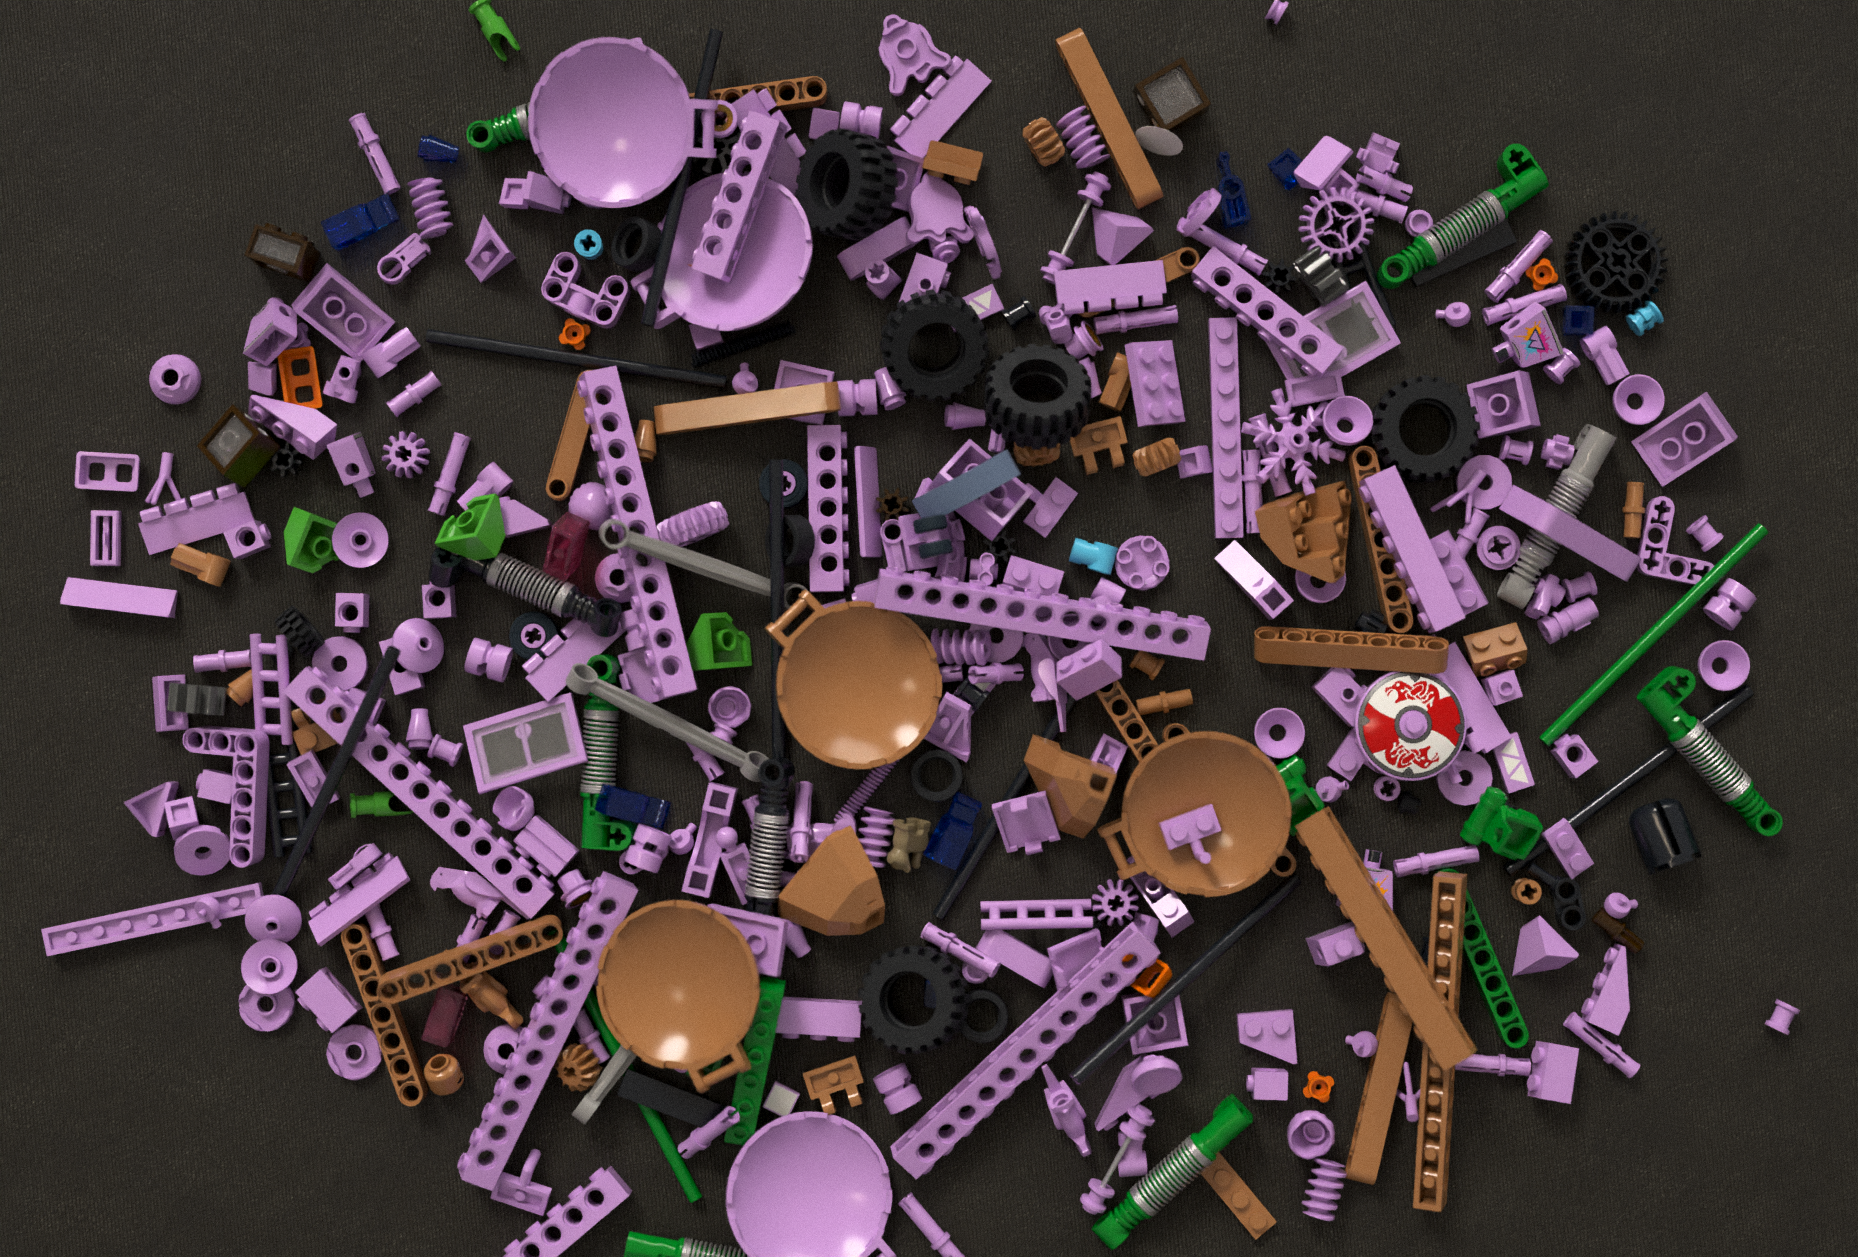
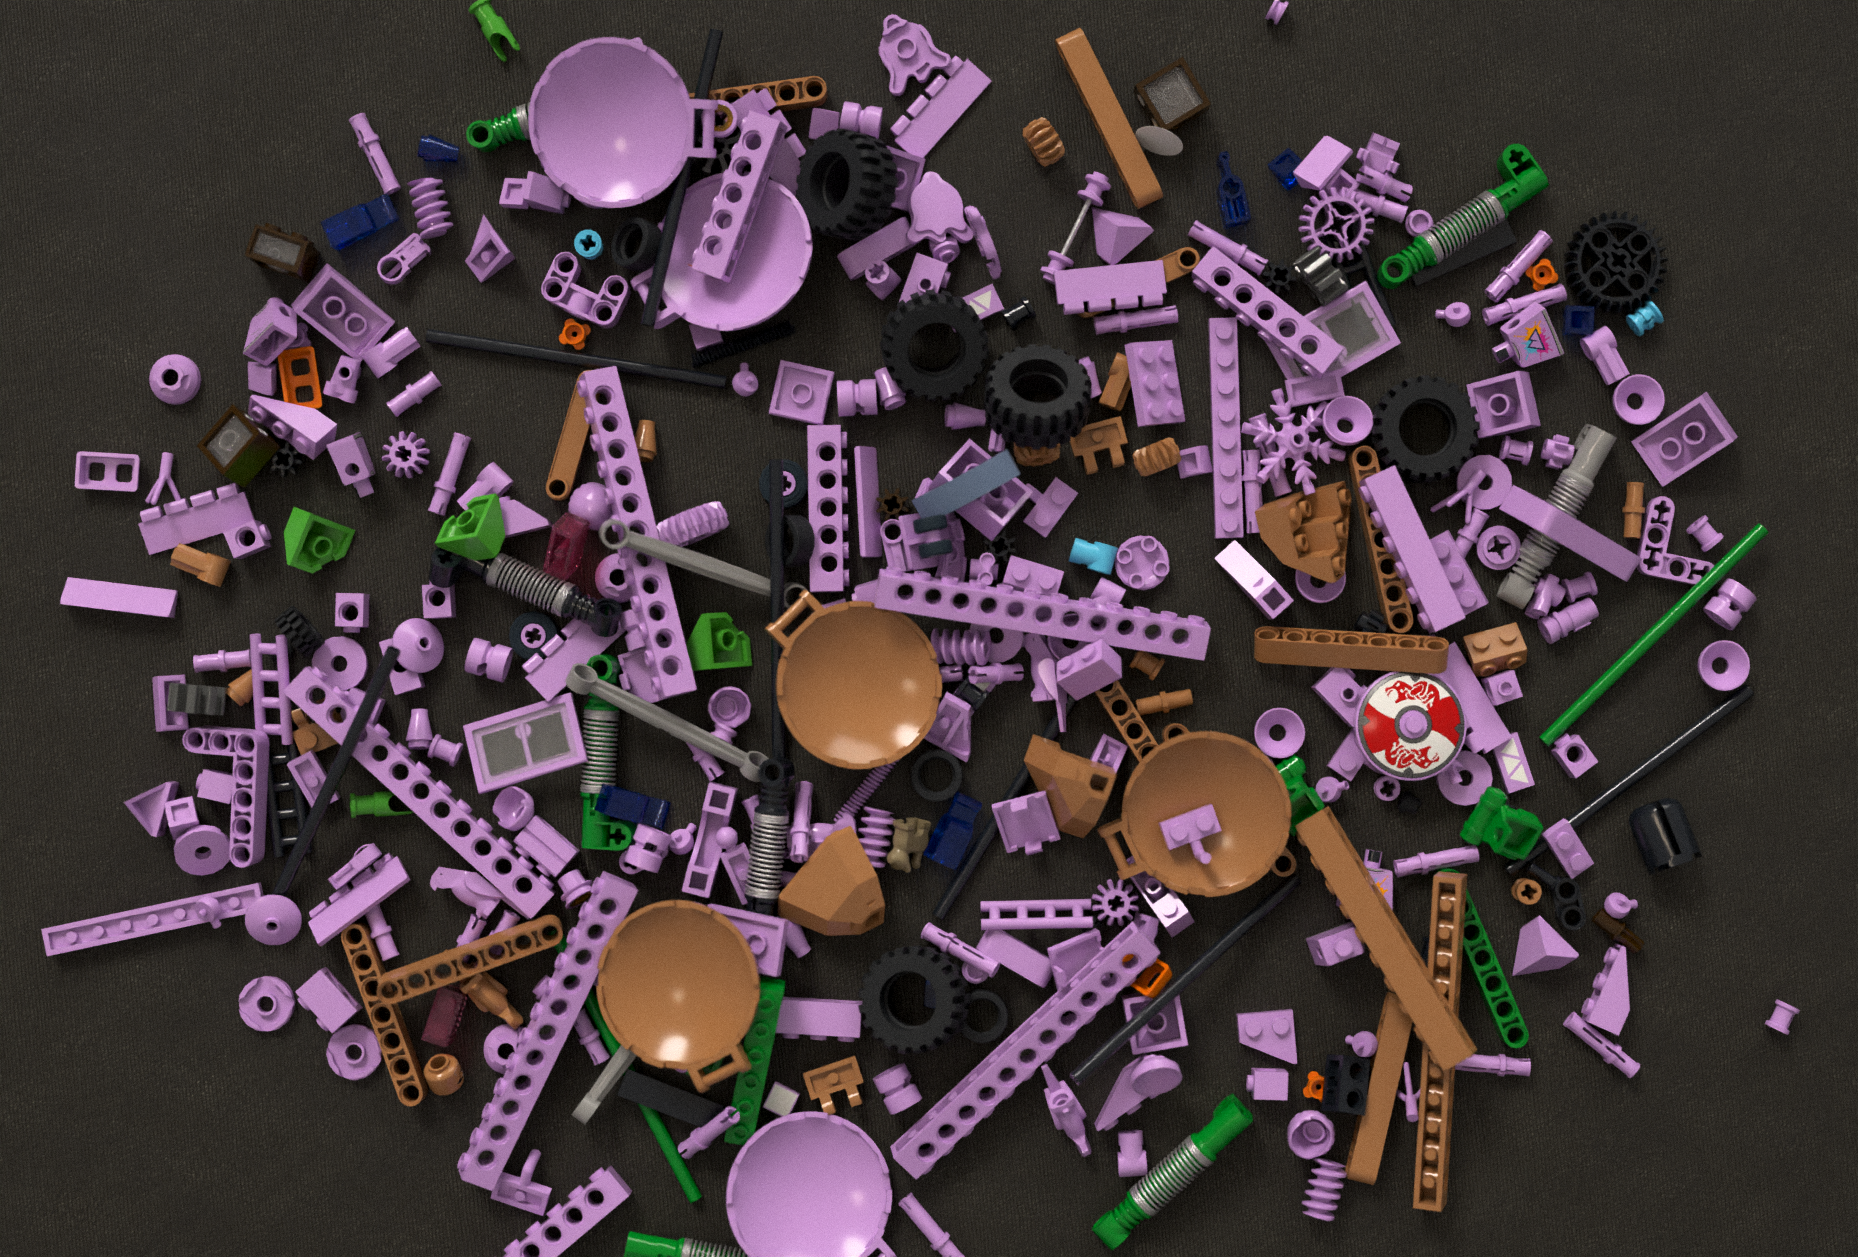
(116, 538): lavender tile -> none
(259, 957): lavender dish -> none
(360, 555): lavender dish -> none
(578, 1067): medium nougat gear -> none
(747, 408): beam -> none
(952, 160): medium nougat bracket -> none
(1057, 323): lavender plate -> none
(1081, 138): lavender piece -> none
(1083, 341): lavender piece -> none
(1100, 1189): lavender axle -> none
(1199, 212): lavender tile -> none
(1238, 1197): medium nougat plate -> none
(1345, 1084): none -> black brick
(1552, 1072): lavender brick -> none
(1561, 366): lavender bush -> none
(1687, 735): green piece -> none

